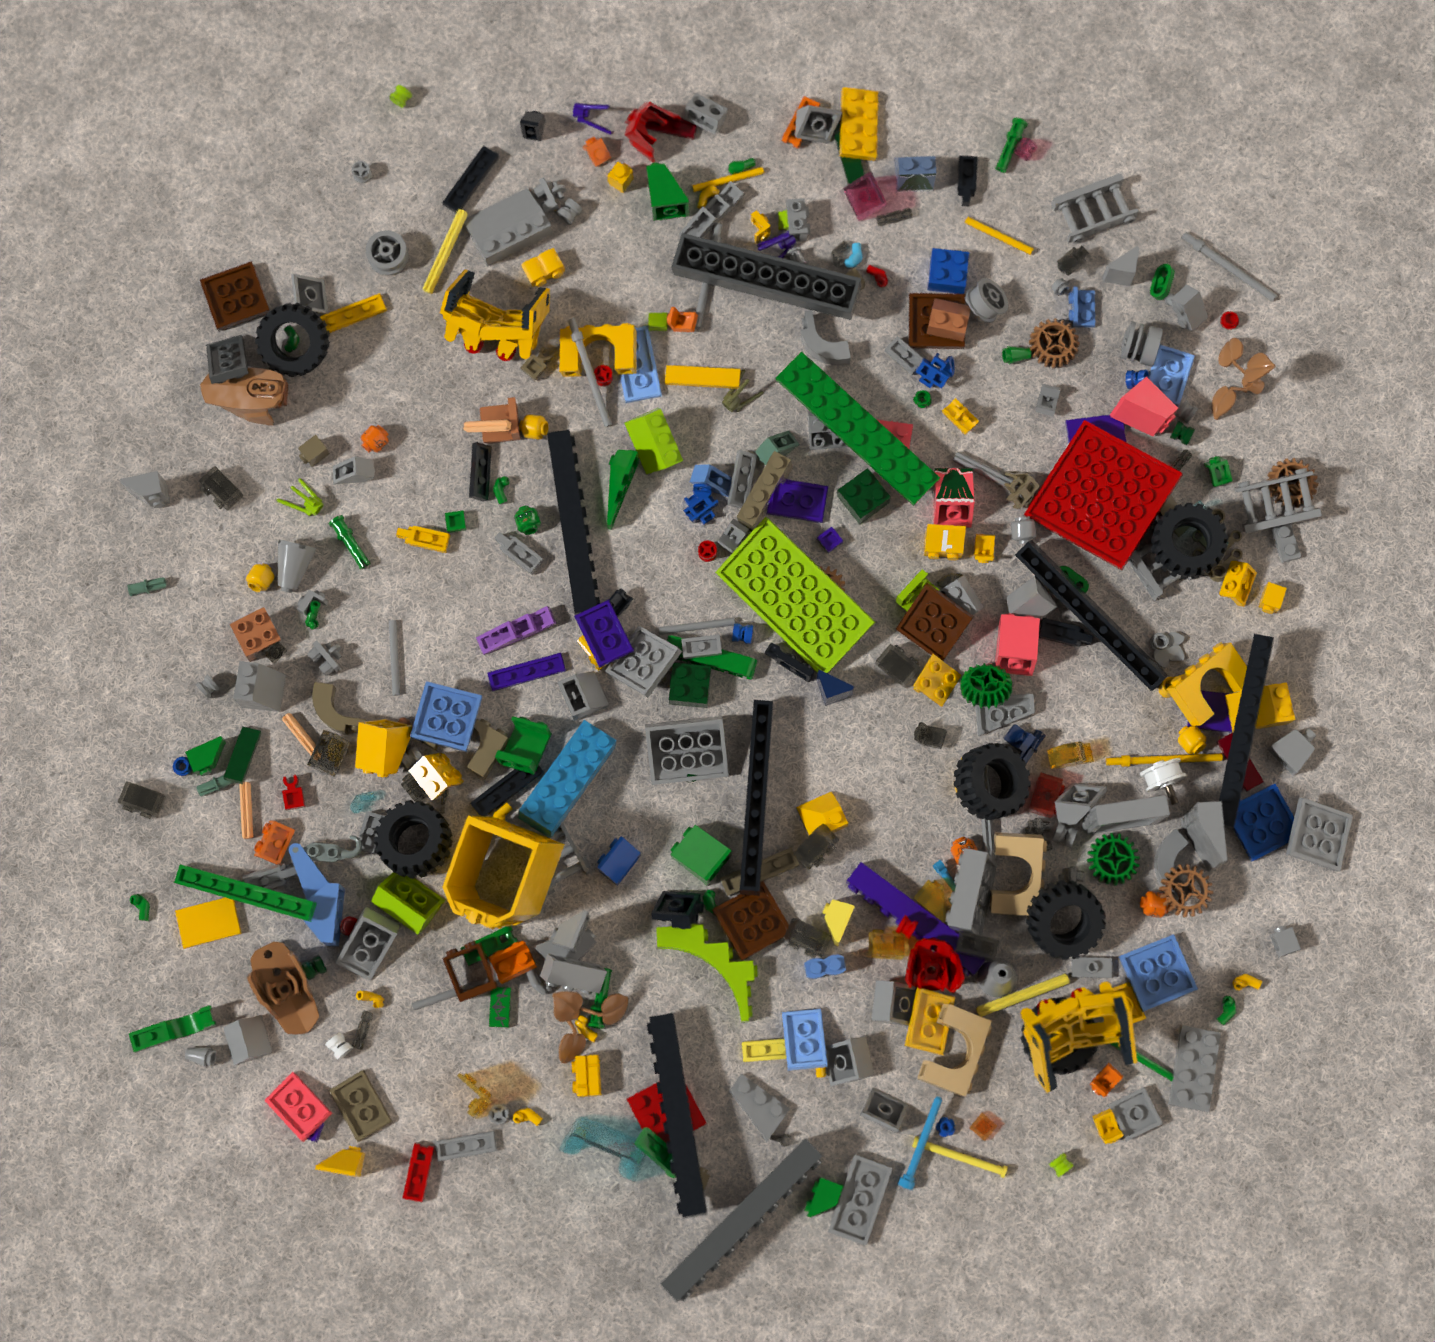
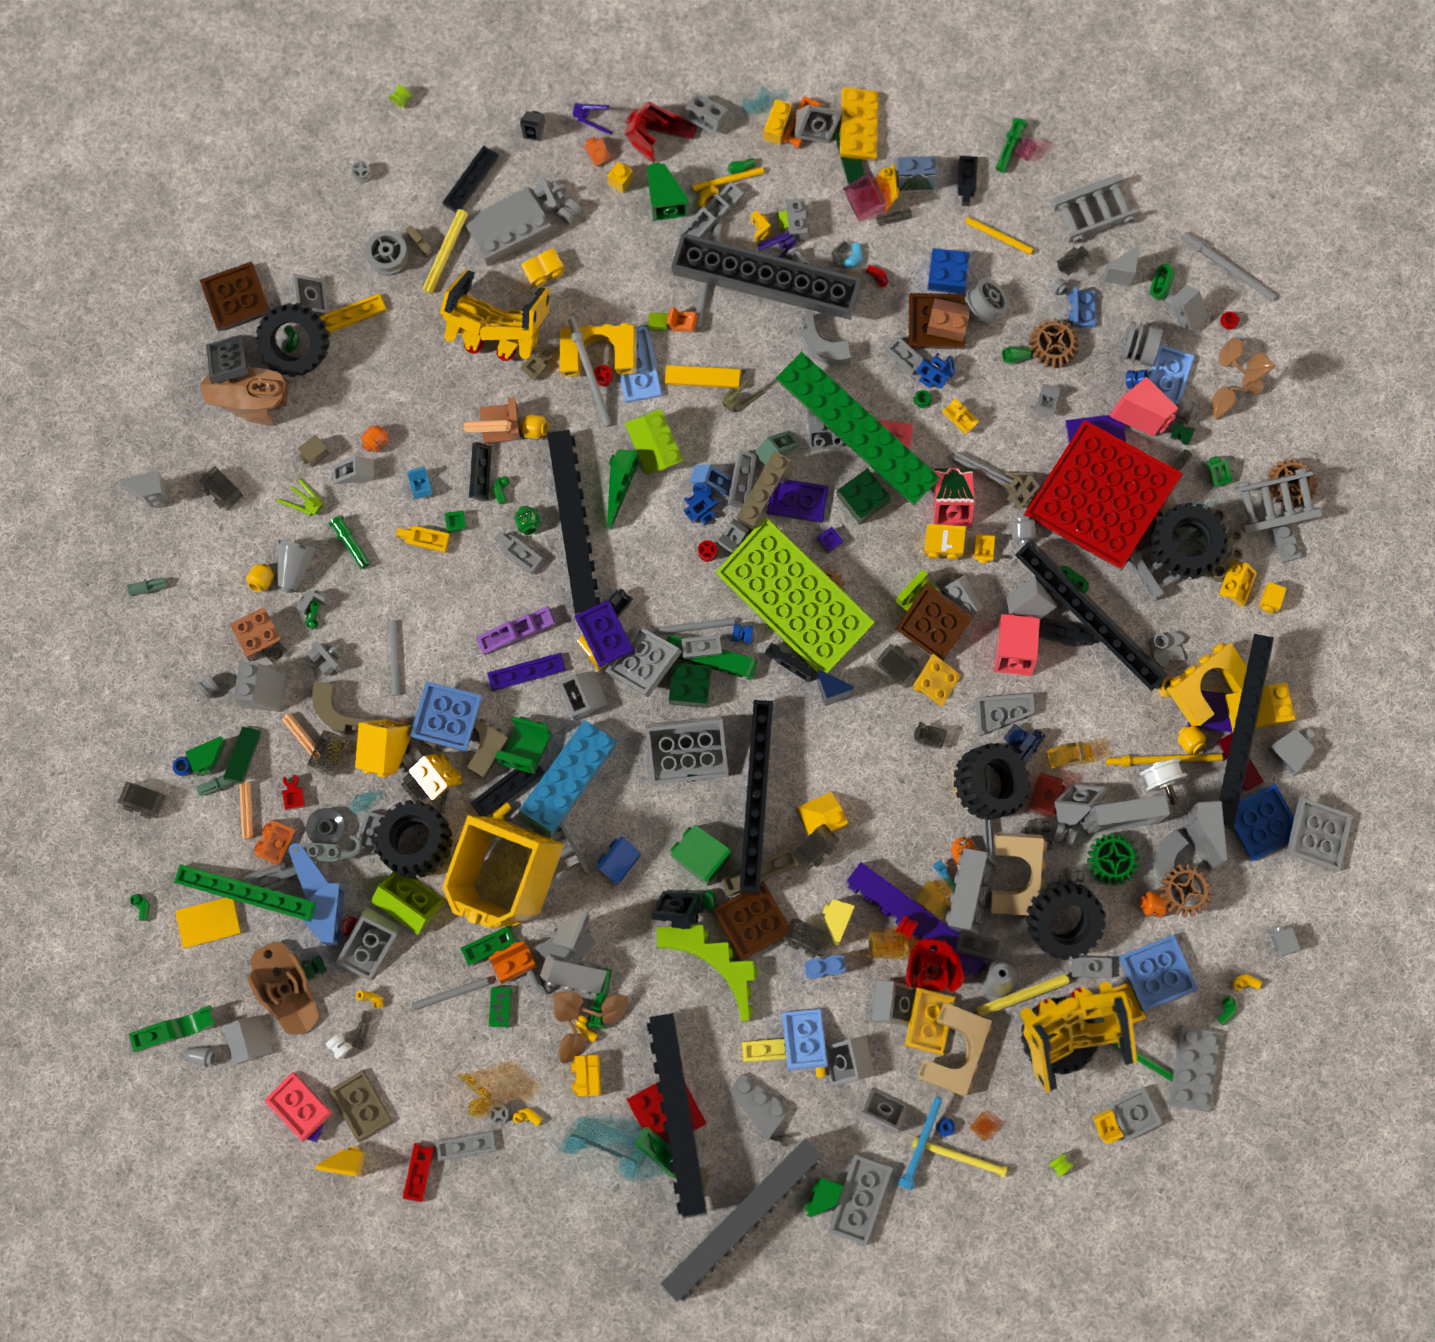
(324, 817): none -> dark grey dish
(417, 238): none -> dark tan plate
(419, 483): none -> dark azure bracket
(464, 995): reddish brown window -> none
(762, 99): none -> clear light blue bracket
(777, 121): none -> yellow brick
(887, 182): none -> yellow hinge
(986, 685): green gear -> none
(1106, 1080): orange bracket -> none

